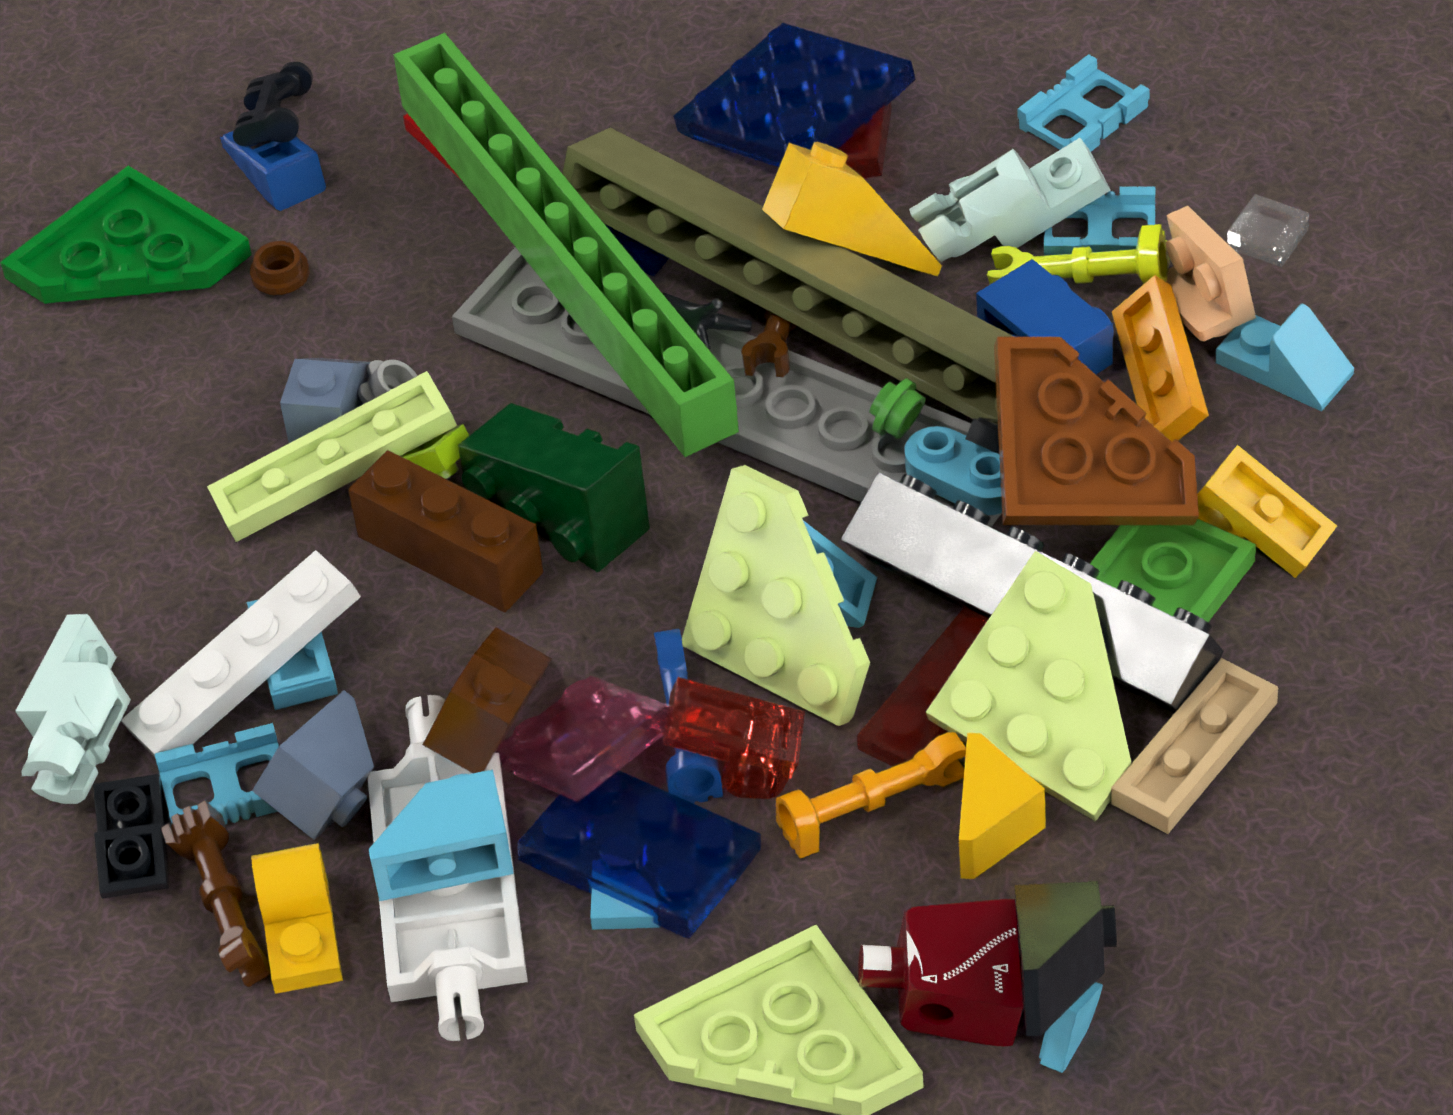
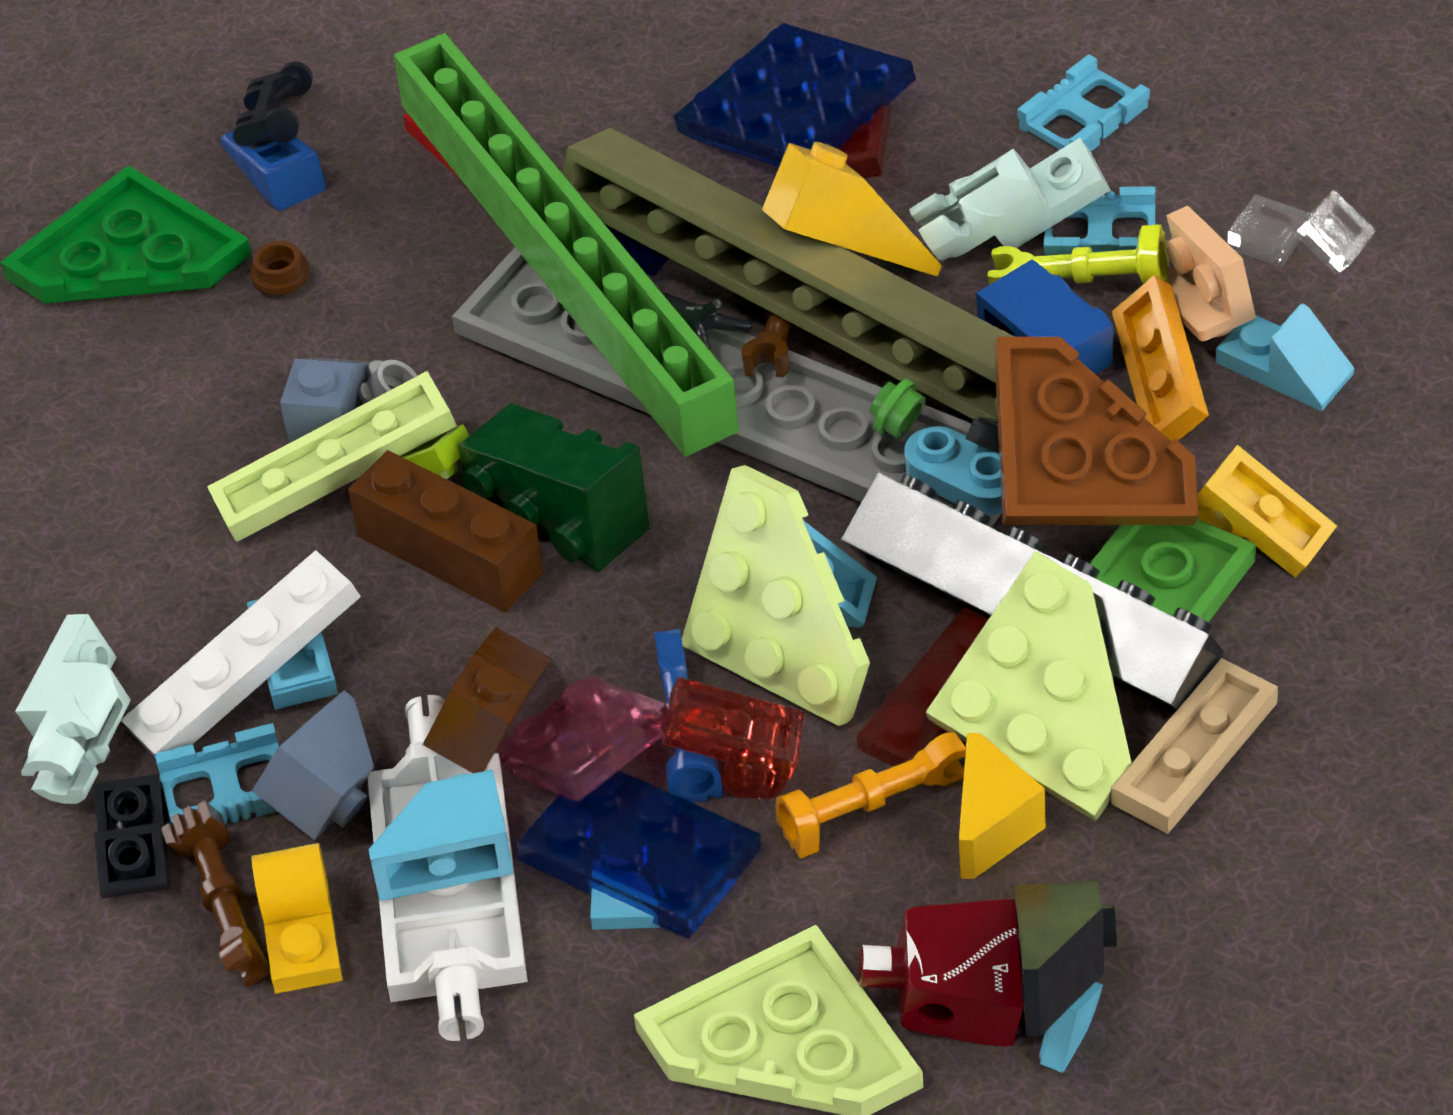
(1335, 232): none -> clear plate

